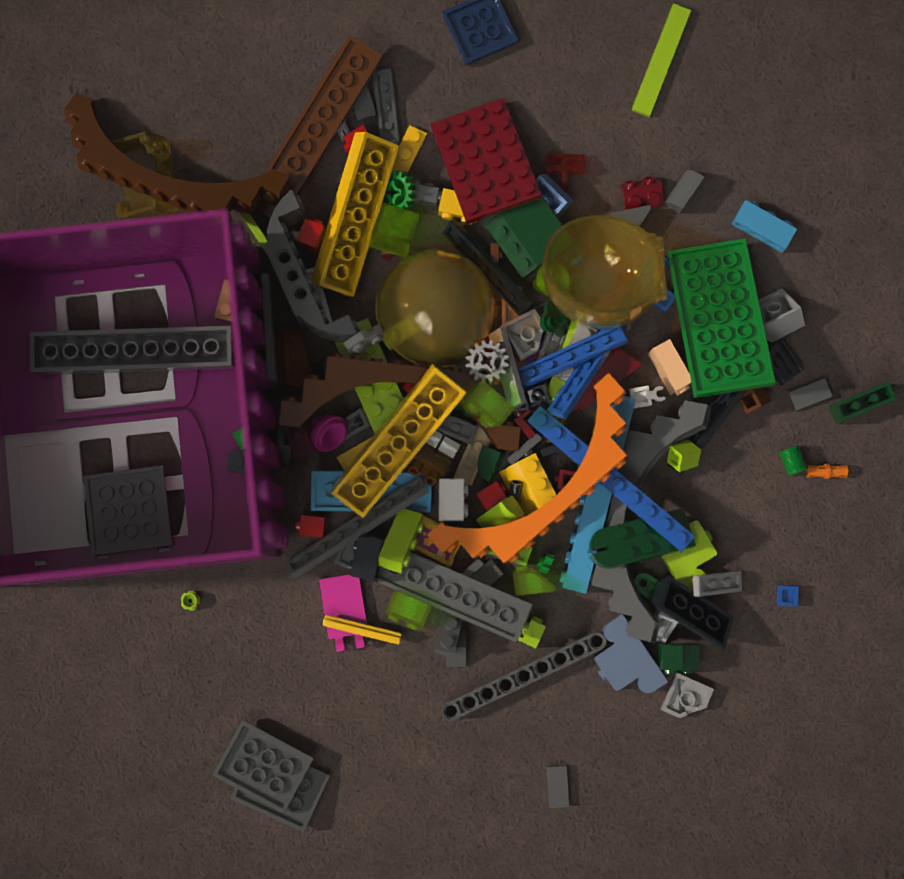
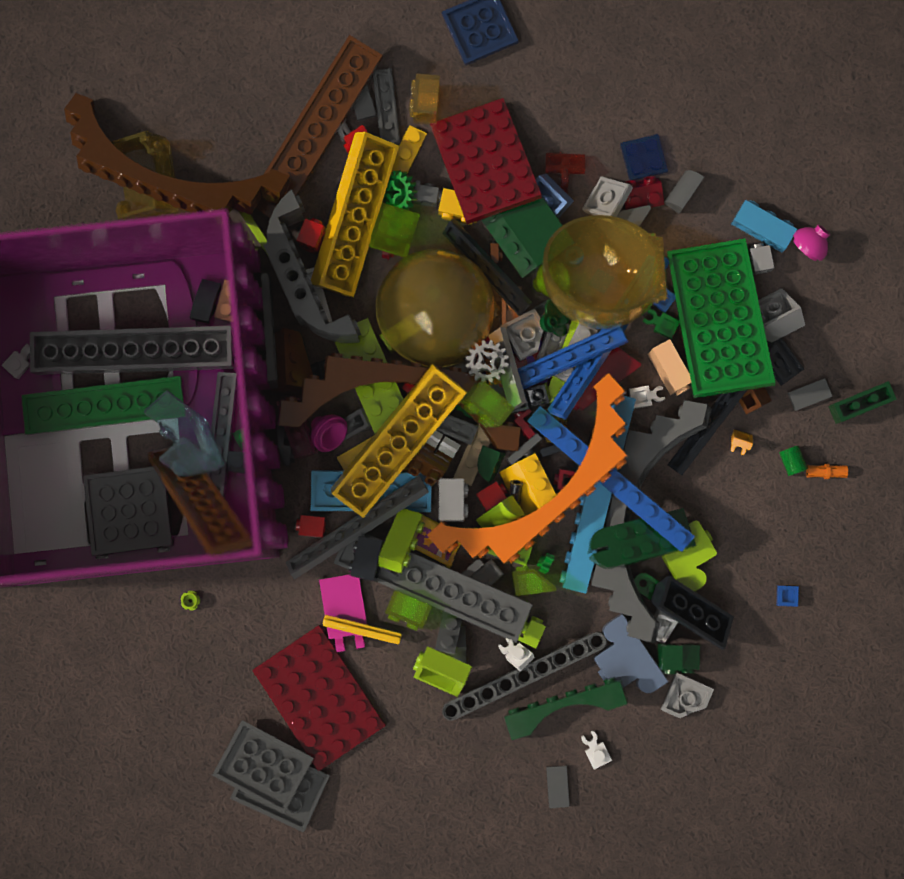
(18, 362): none -> white plate
(95, 405): none -> green plate
(193, 439): none -> clear light blue windscreen
(204, 509): none -> reddish brown plate
(205, 301): none -> black slope
(223, 424): none -> dark grey plate
(318, 698): none -> dark red plate
(357, 344): light grey plate -> none
(426, 98): none -> clear yellow brick
(441, 671): none -> lime window
(517, 655): none -> white plate
(596, 753): none -> white plate
(606, 696): none -> dark green arch
(607, 197): none -> light grey tile
(643, 157): none -> clear blue plate
(661, 60): lime tile -> none
(664, 325): none -> green plate
(683, 455): lime panel -> none
(717, 583): light grey plate -> none
(741, 440): none -> light orange tile
(761, 259): none -> light grey brick
(812, 241): none -> dark pink piece

